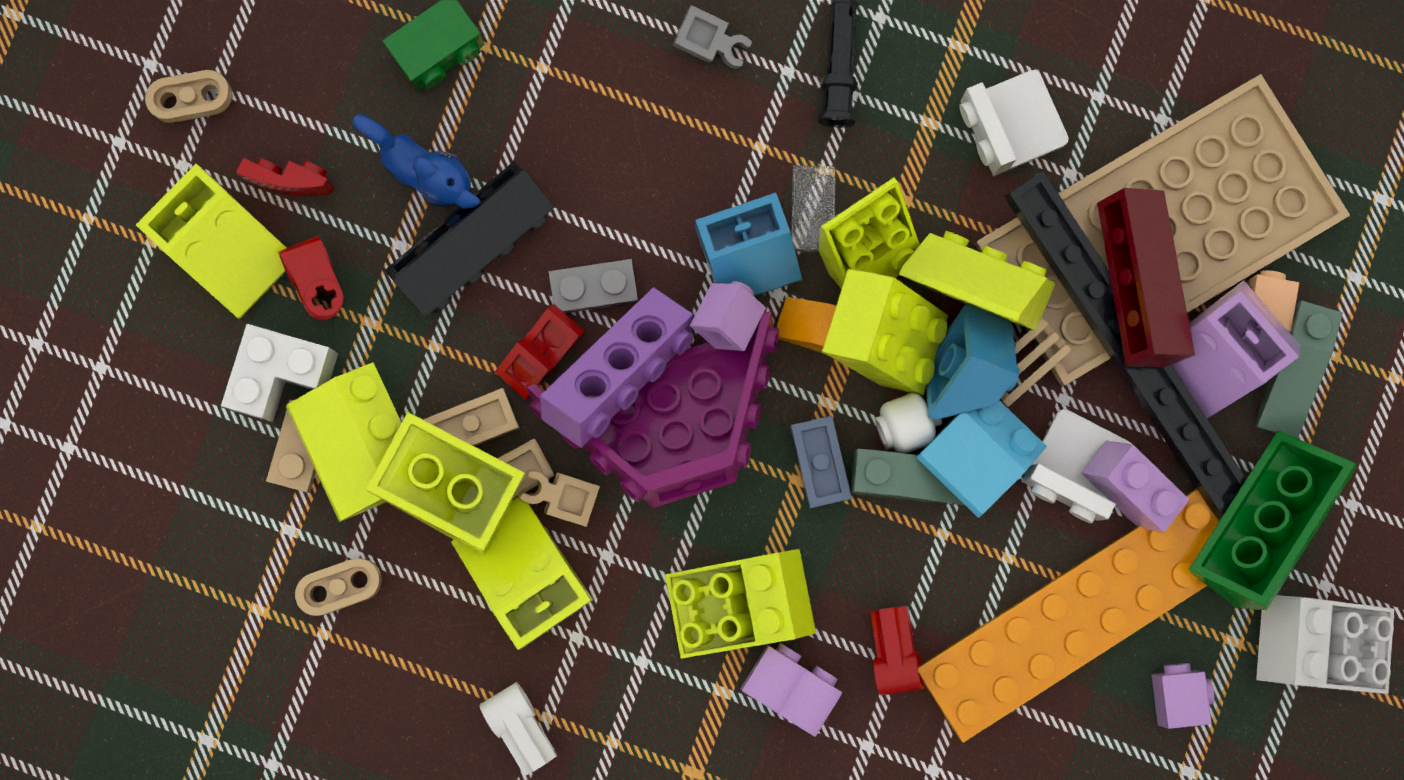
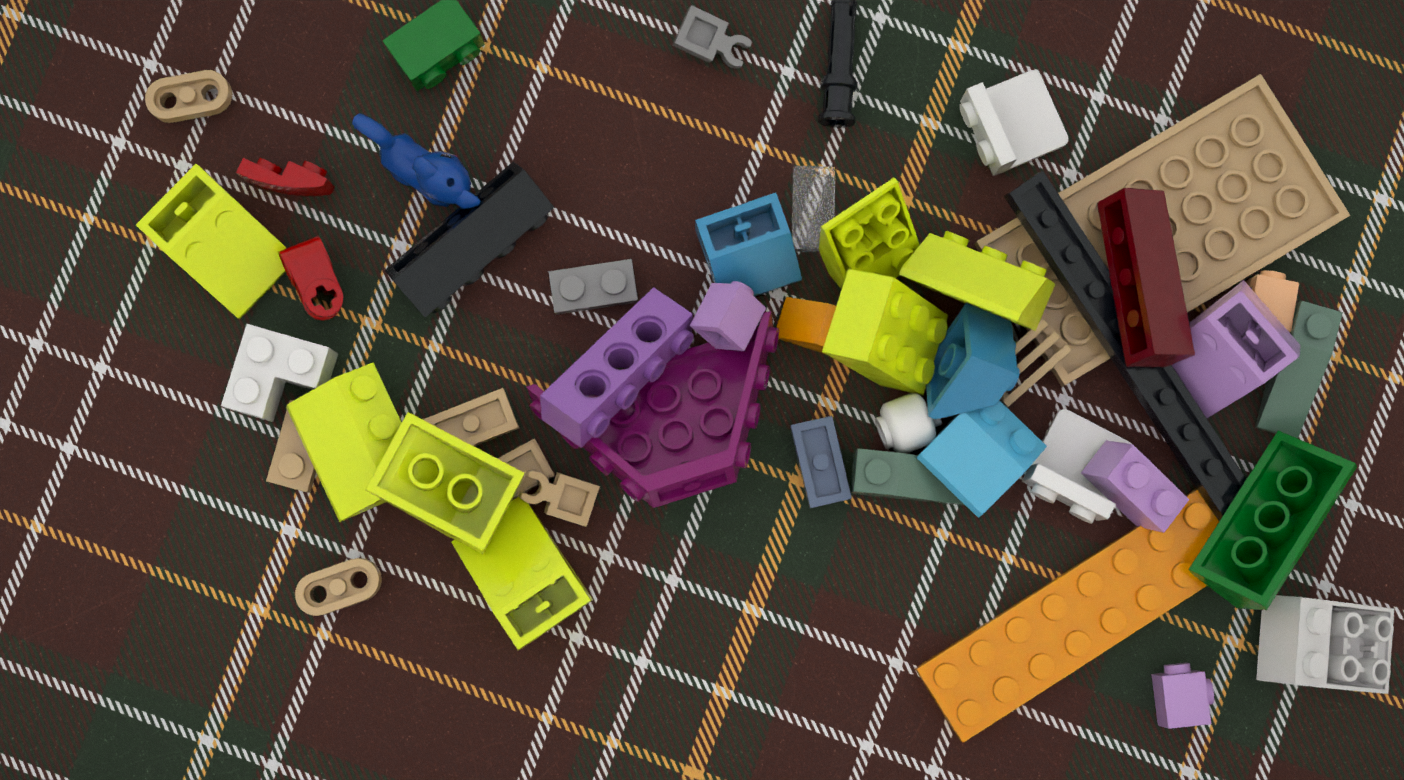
(513, 719): white piece -> none
(540, 351): red slope -> none
(740, 604): neon yellow slope -> none
(791, 689): lavender brick -> none
(896, 655): red piece -> none

